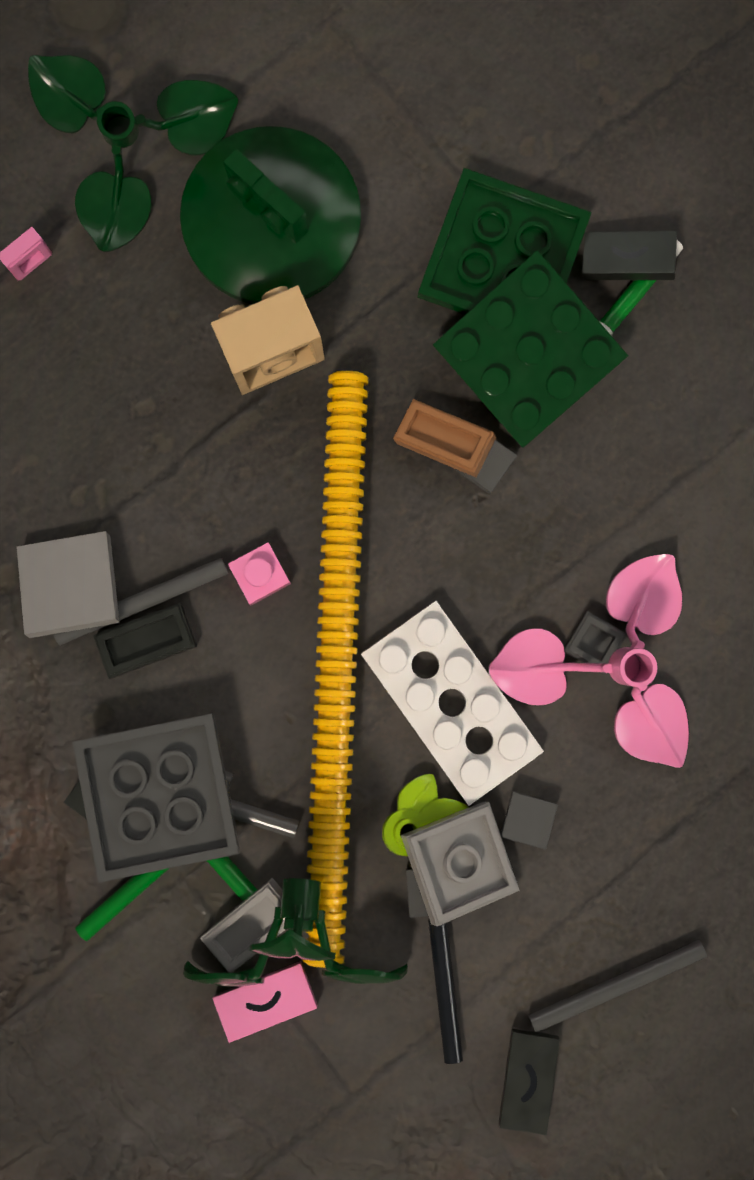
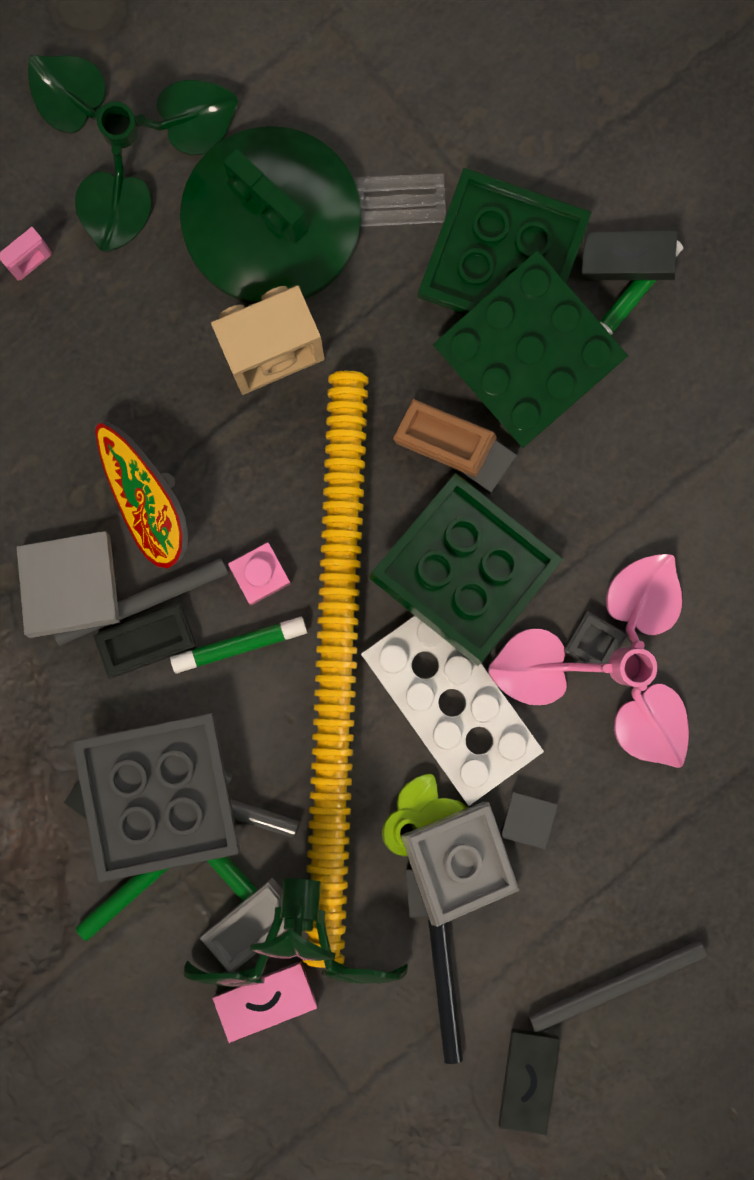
(143, 497): none -> shield
(238, 645): none -> green bar
(407, 216): none -> clear tile
(466, 569): none -> dark green plate

